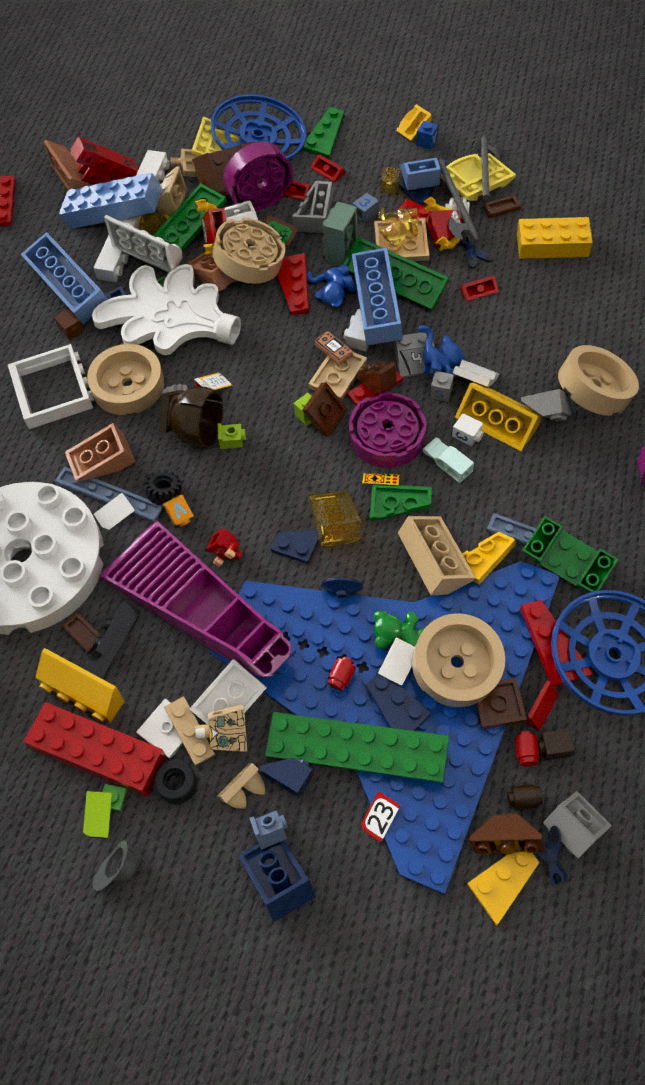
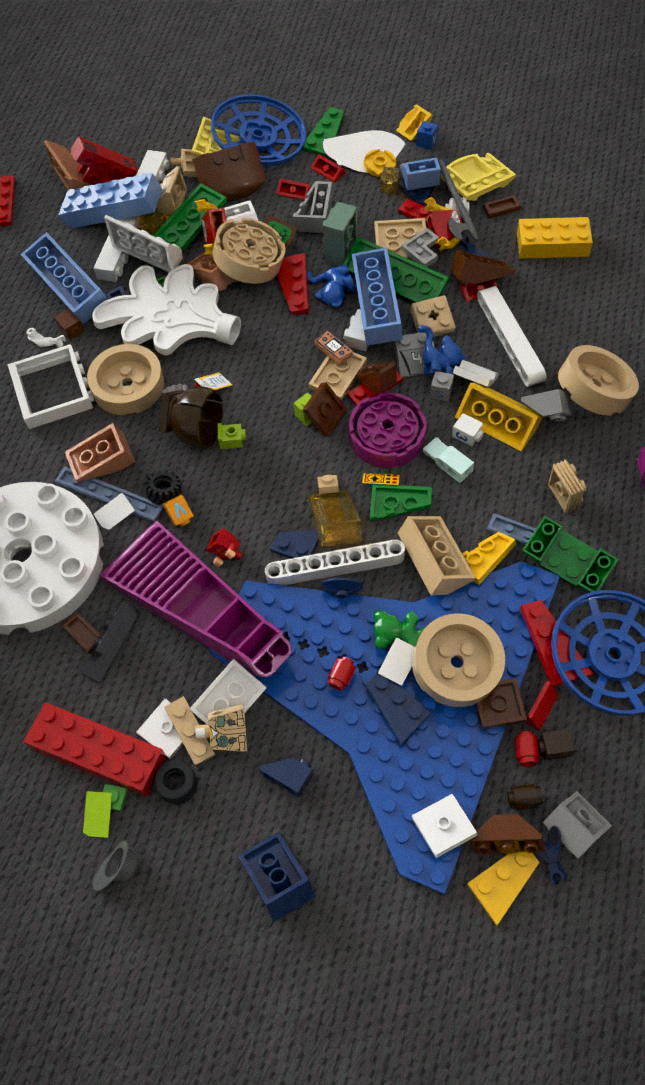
(42, 341): none -> white arm
(78, 686): yellow slope -> none
(247, 778): tan tile -> none
(249, 166): magenta brick -> none
(269, 829): sand blue brick -> none
(328, 484): none -> tan plate
(343, 557): none -> white beam
(352, 148): none -> white sticker
(358, 747): green plate -> none
(366, 207): sand blue brick -> none
(377, 160): none -> yellow tile
(379, 816): sticker -> none
(405, 222): clear yellow animal -> none
(418, 247): none -> light grey plate
(435, 307): none -> tan brick
(444, 825): none -> white plate
(477, 269): none -> reddish brown slope
(485, 148): dark grey piece -> none
(511, 336): none -> white beam
(566, 486): none -> tan brick

